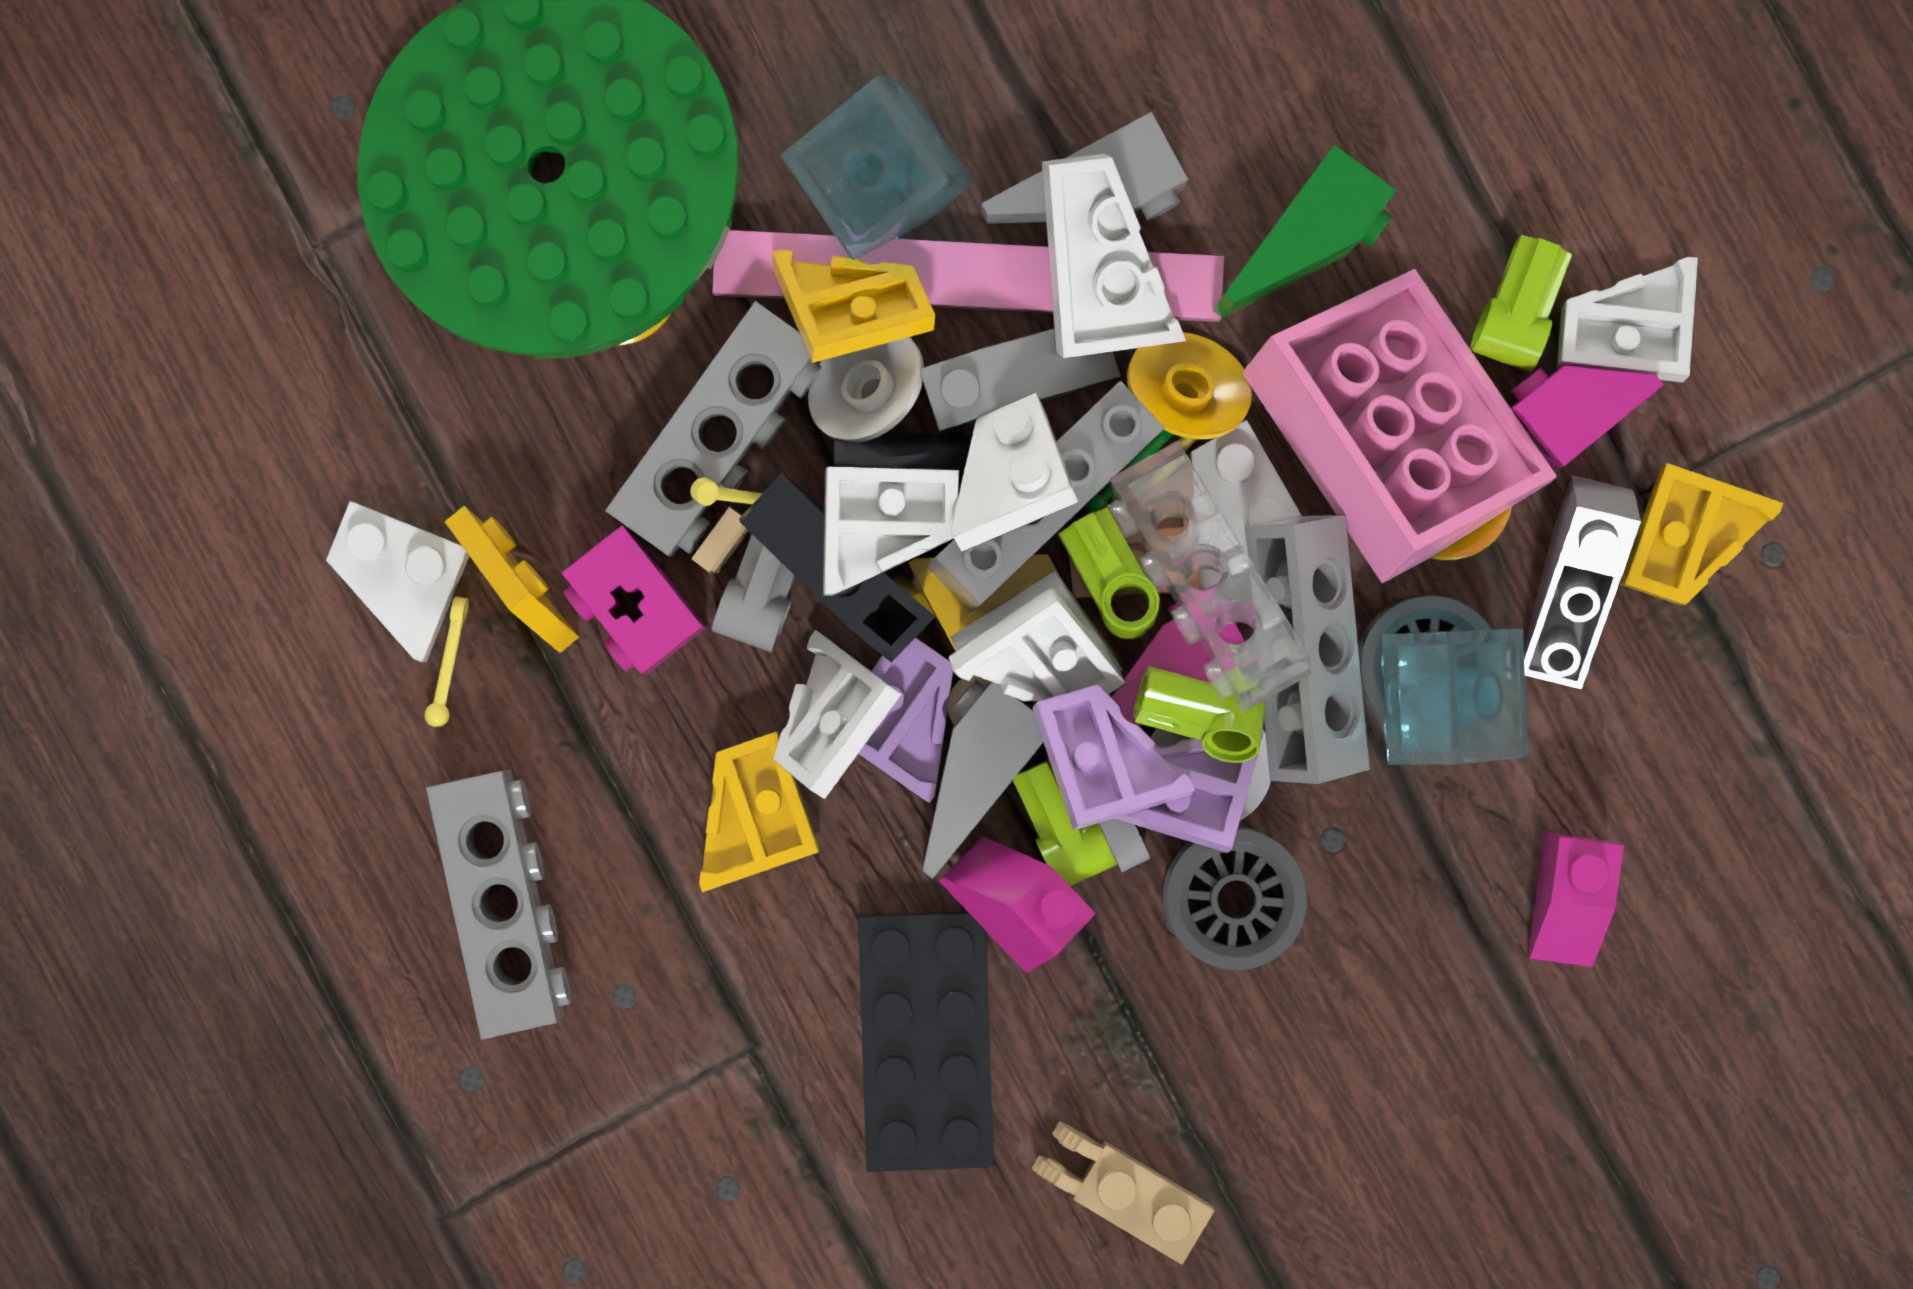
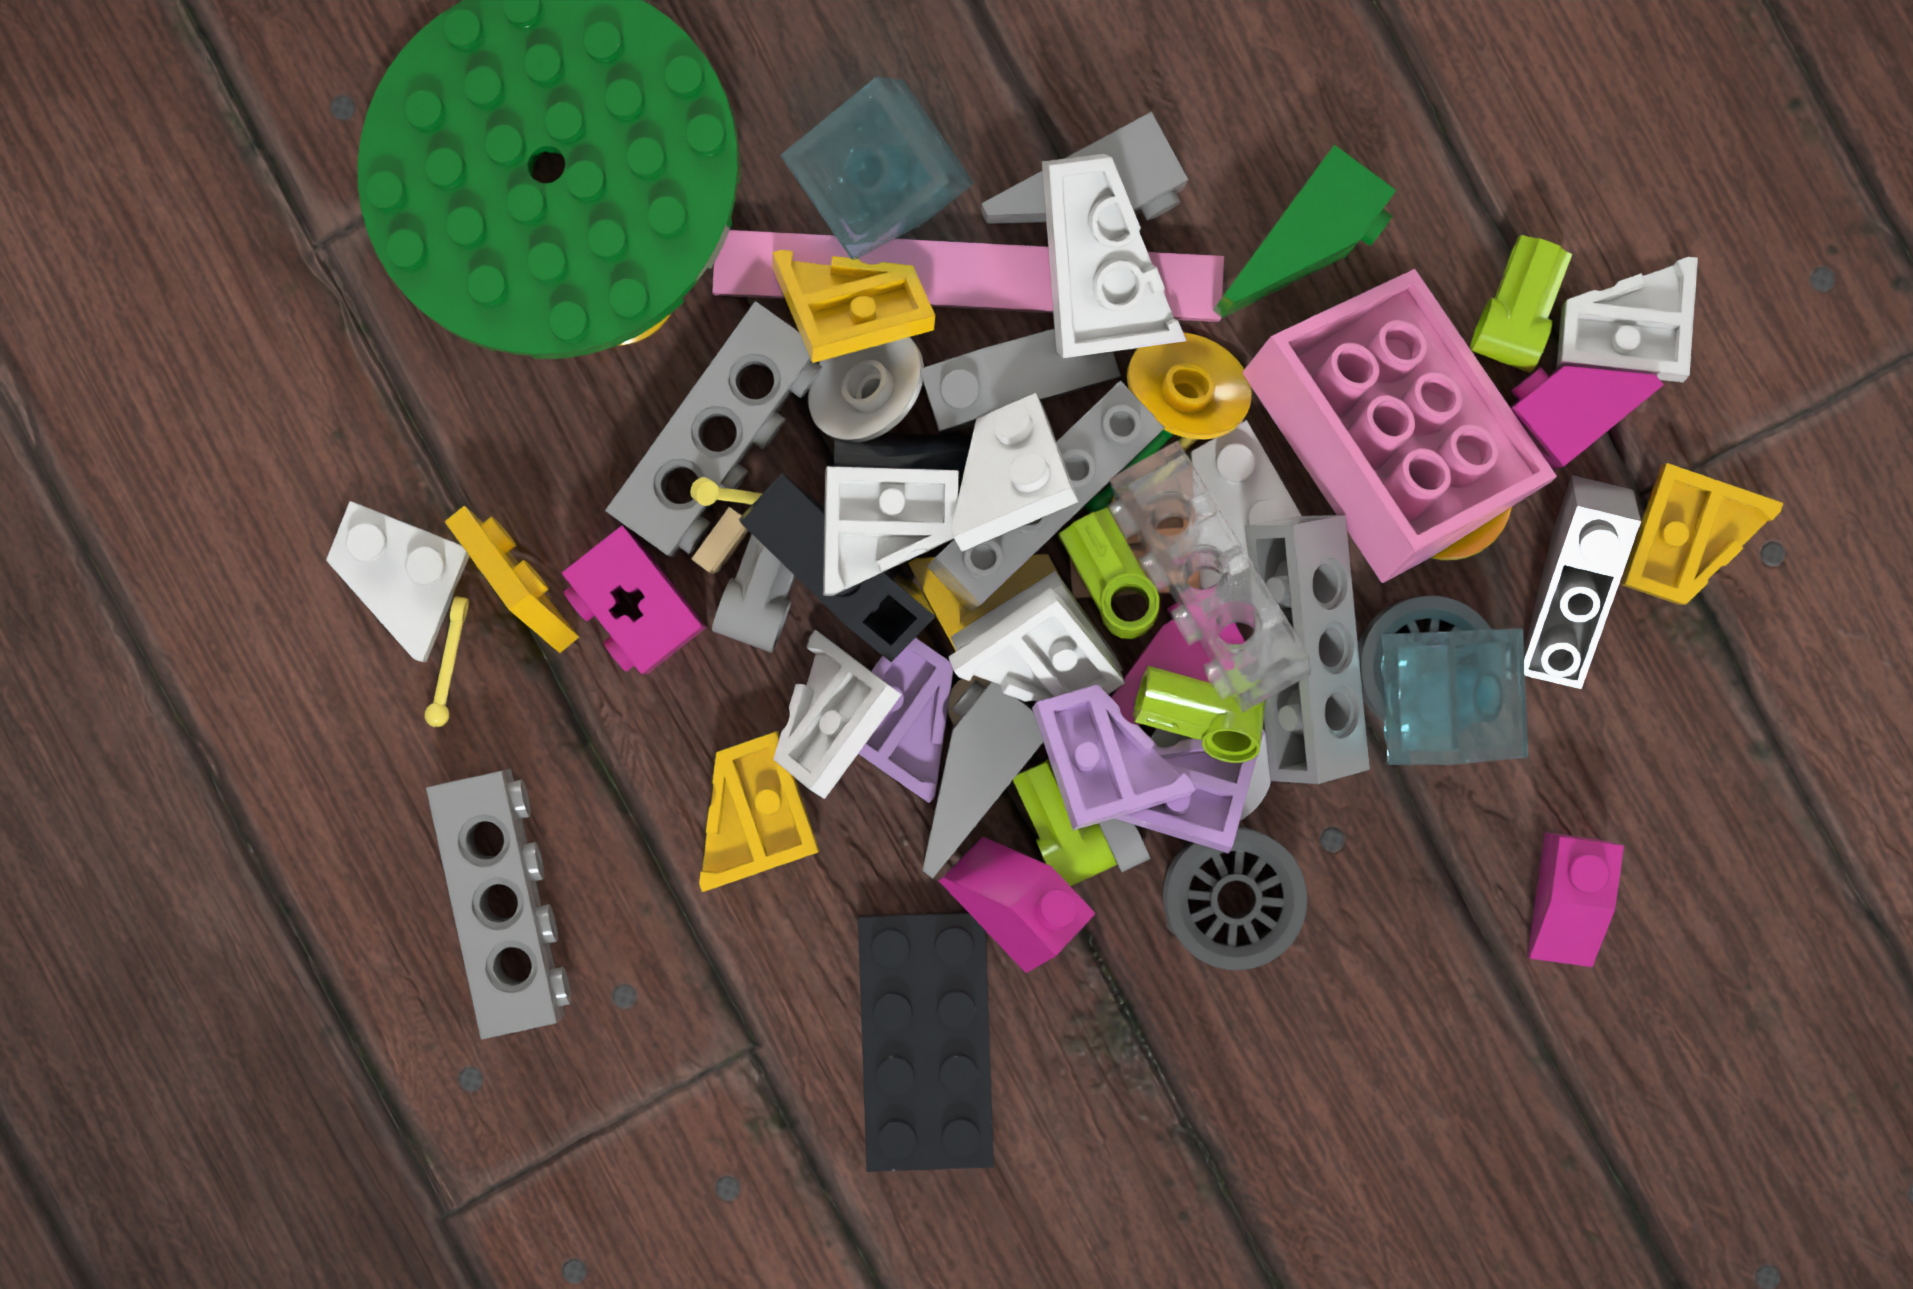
(1129, 1194): tan hinge -> none

